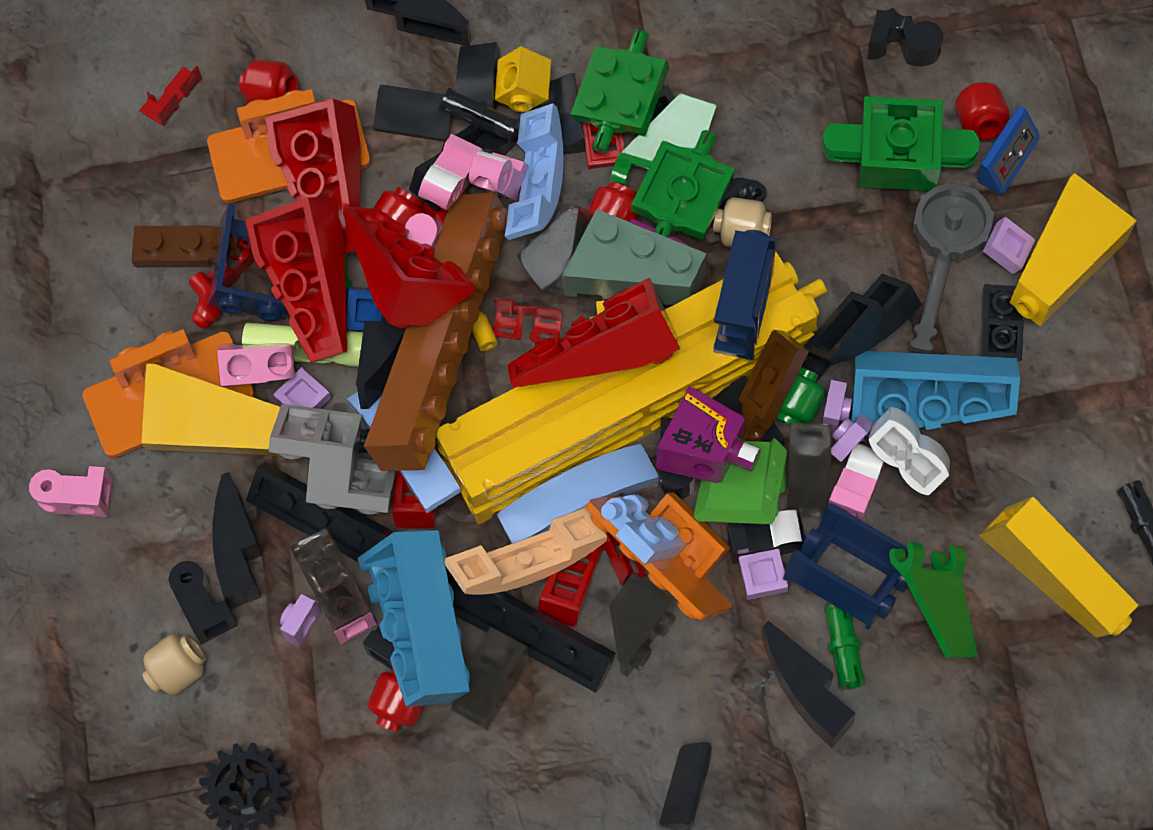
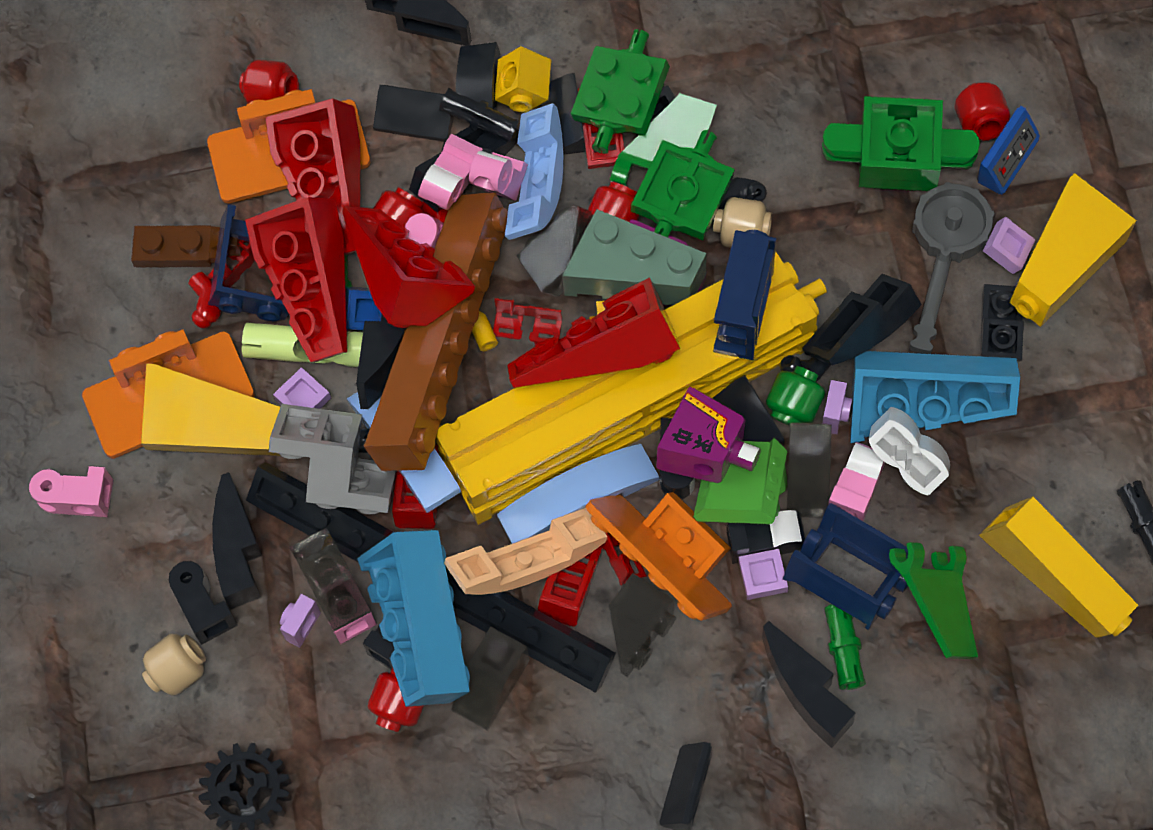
(174, 92): red piece -> none
(255, 363): bright pink leg -> none
(644, 535): light blue plate -> none
(770, 383): reddish brown hinge -> none
(849, 435): lavender plate -> none
(918, 41): black leg -> none

